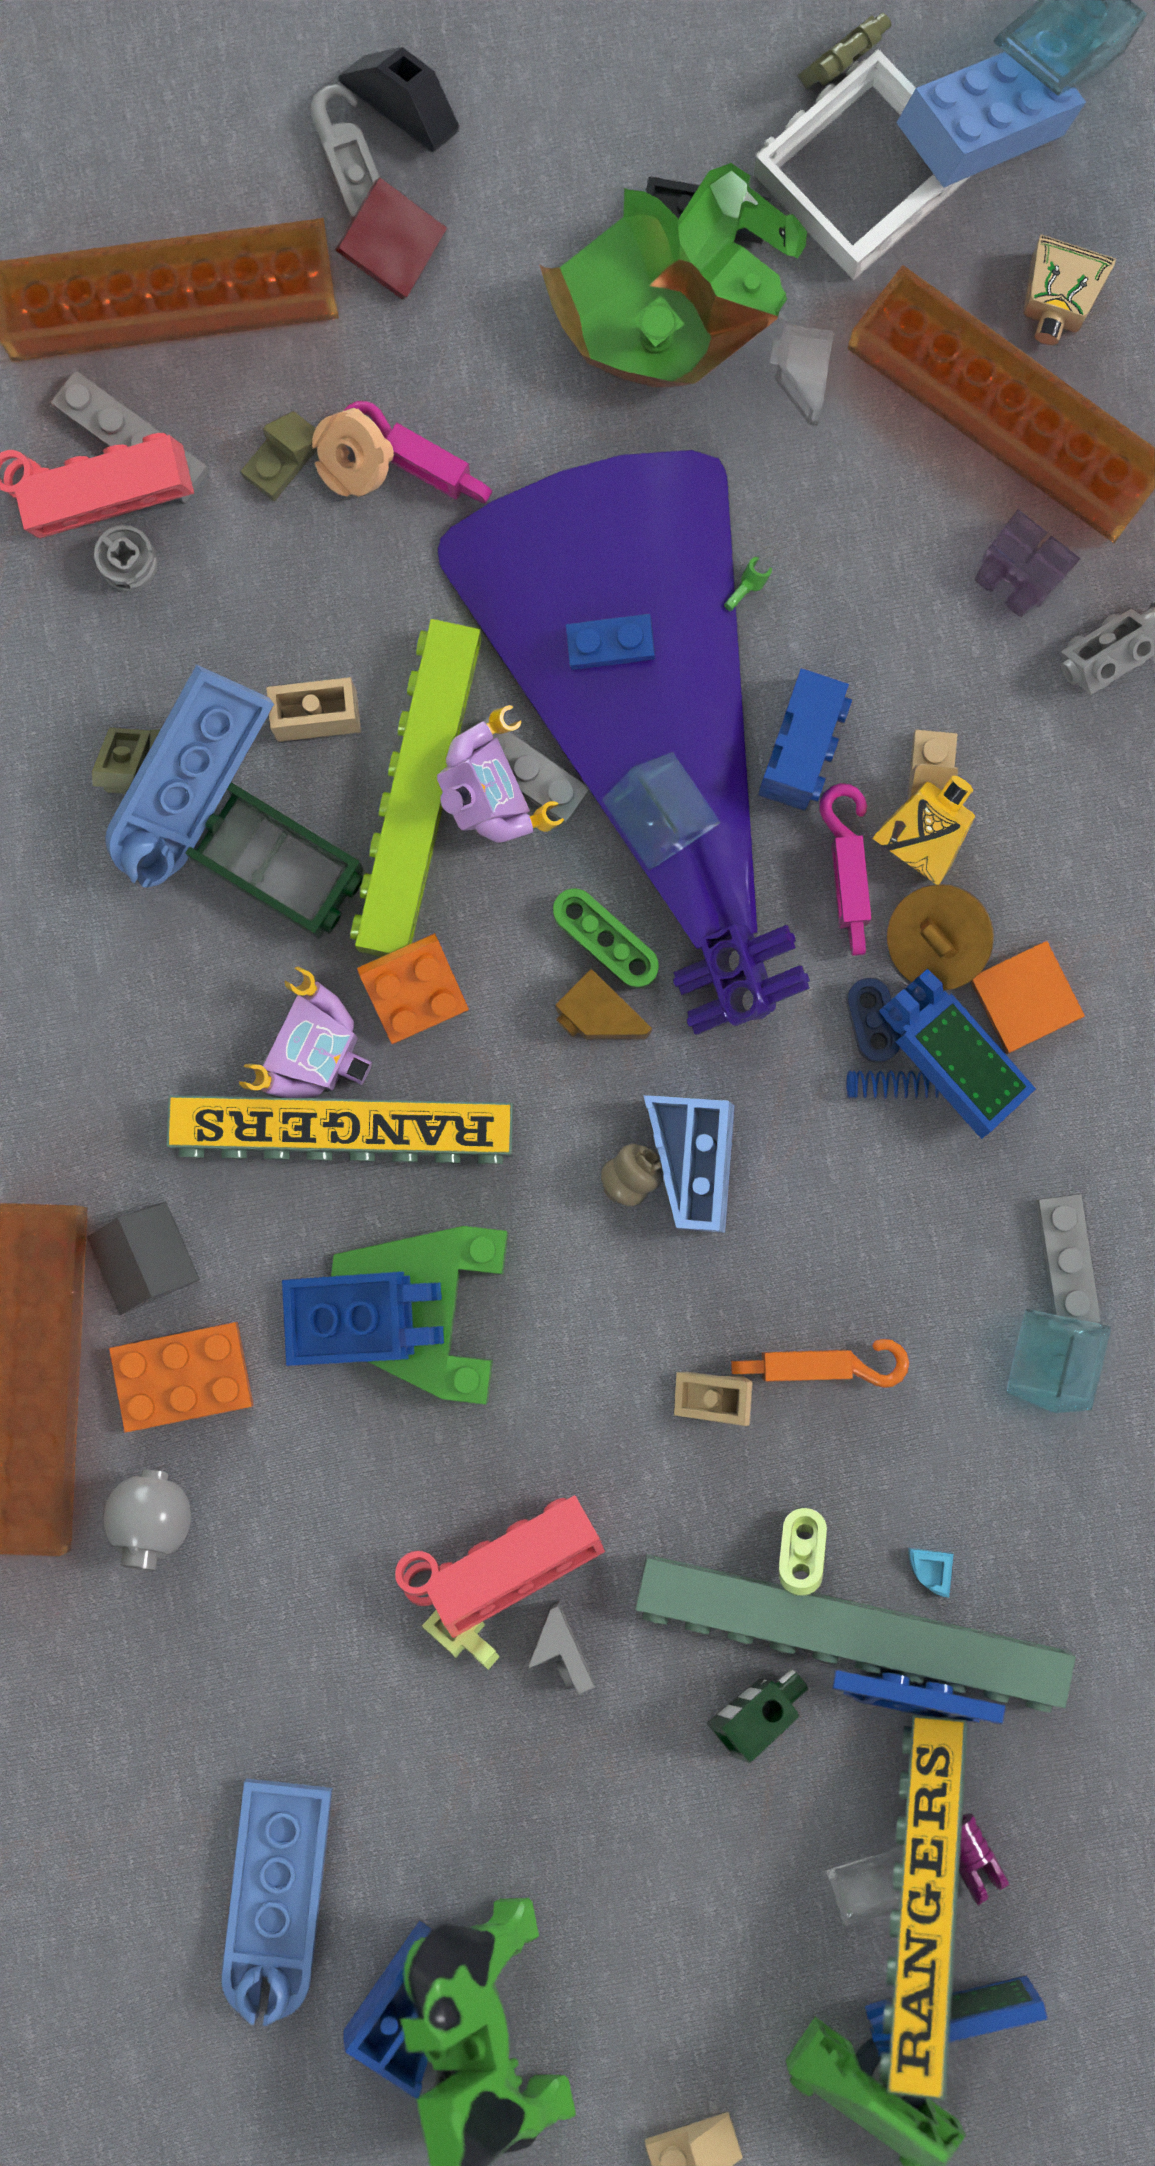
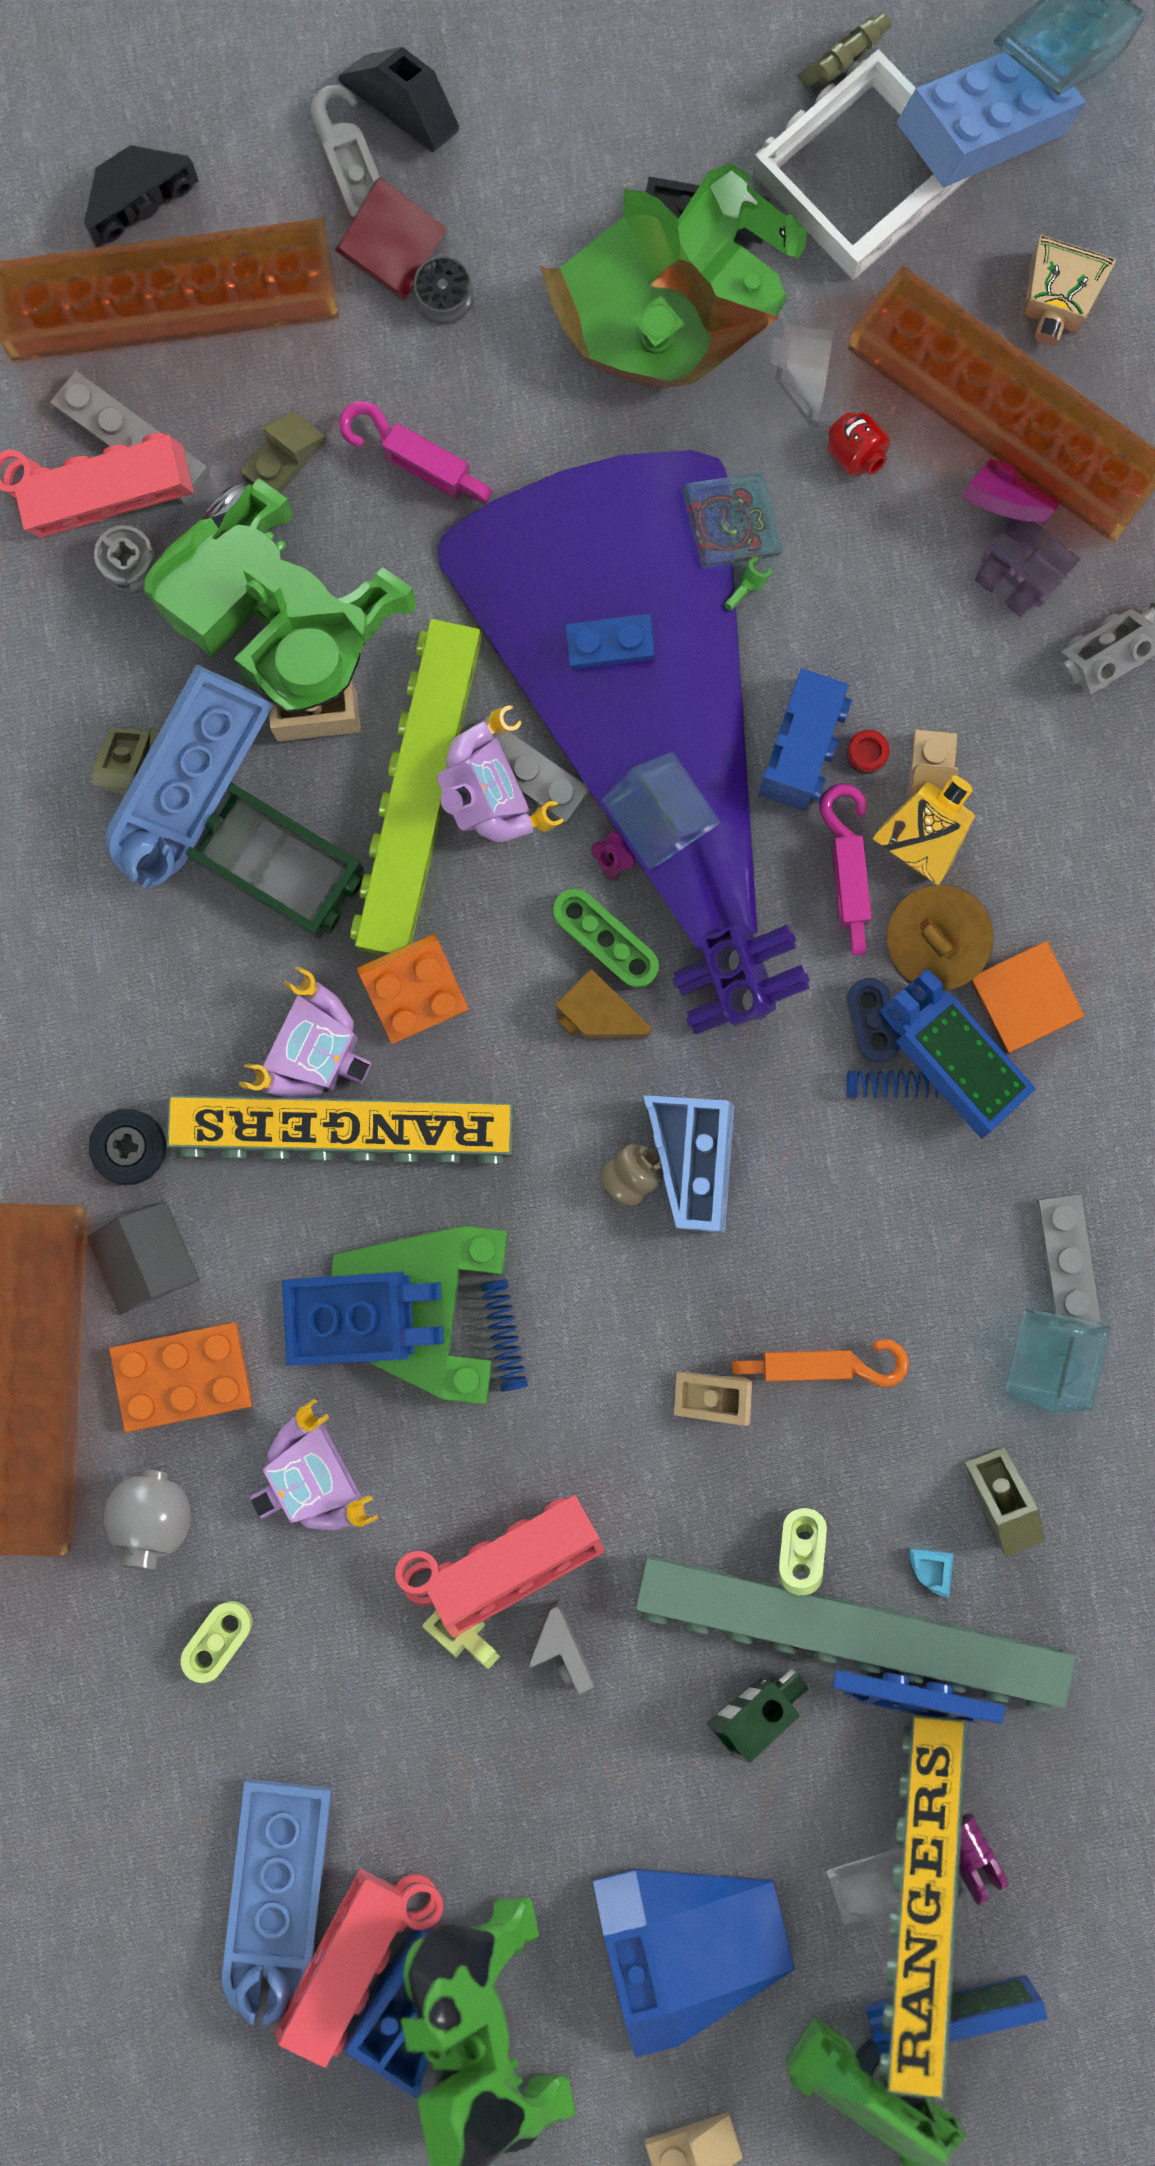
(133, 189): none -> black slope
(138, 1165): none -> black bush
(216, 1640): none -> yellowish green plate
(232, 569): none -> bright green animal
(310, 1478): none -> lavender torso
(348, 1959): none -> coral hinge
(370, 451): light nougat plate -> none
(443, 290): none -> dark grey wheel
(495, 1287): none -> blue piece
(613, 855): none -> magenta plate
(688, 1949): none -> blue wedge
(732, 519): none -> clear light blue tile
(858, 444): none -> red head
(867, 751): none -> red tile
(1006, 1502): none -> olive slope
(1007, 494): none -> magenta plate

